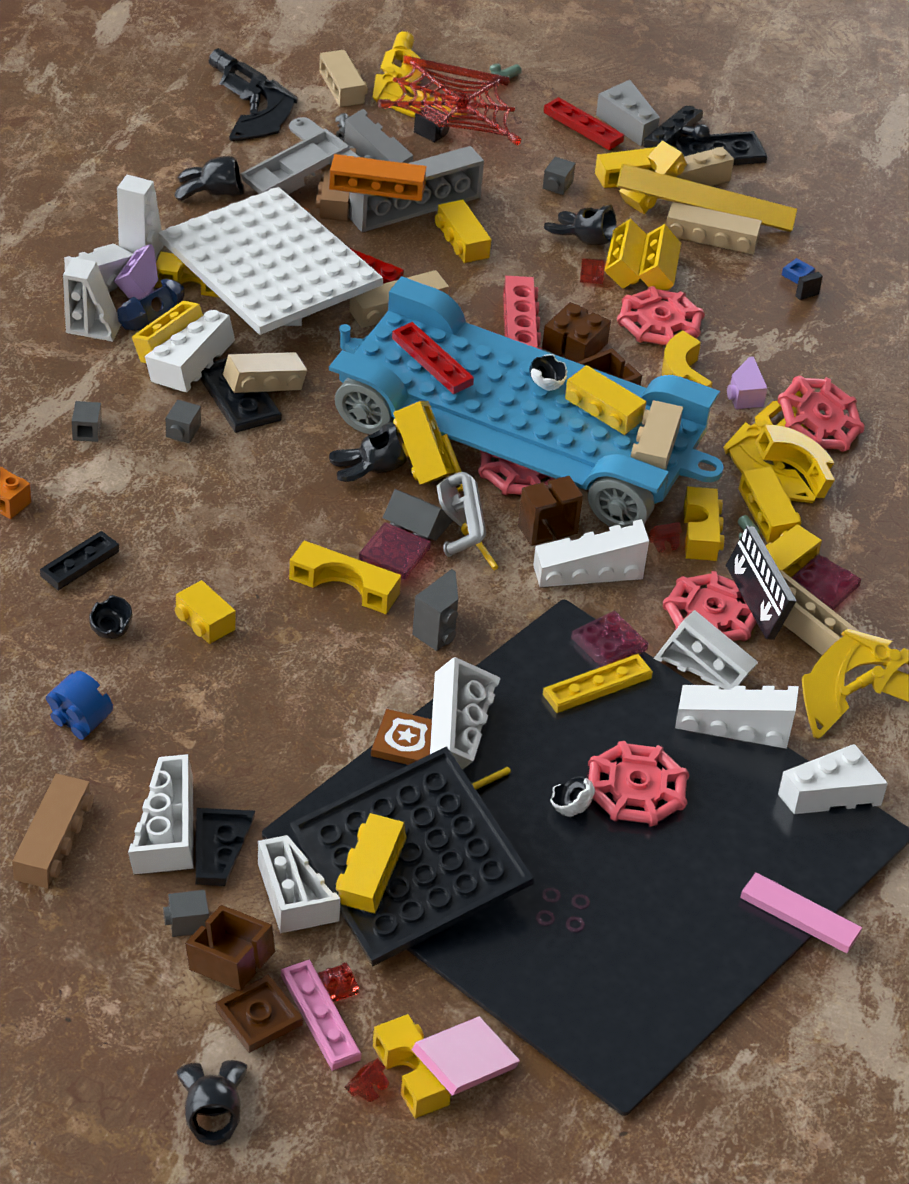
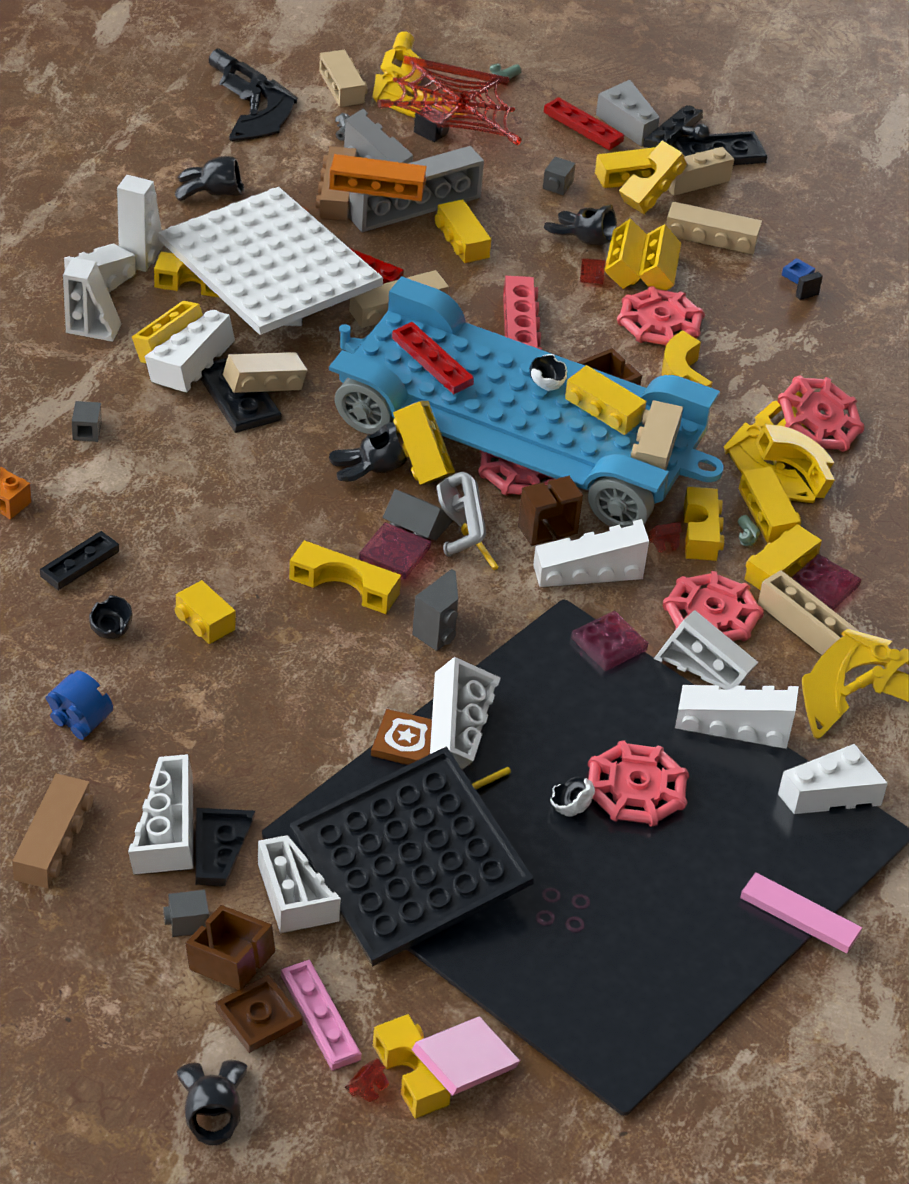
(139, 273): lavender slope -> none
(139, 313): dark blue piece -> none
(183, 421): dark grey brick -> none
(295, 163): light grey piece -> none
(339, 982): clear red tile -> none
(371, 862): yellow brick -> none
(450, 451): yellow piece -> none
(584, 333): reddish brown piece -> none
(597, 683): yellow tile -> none
(705, 196): yellow tile -> none
(747, 386): lavender slope -> none
(760, 583): black tile -> none

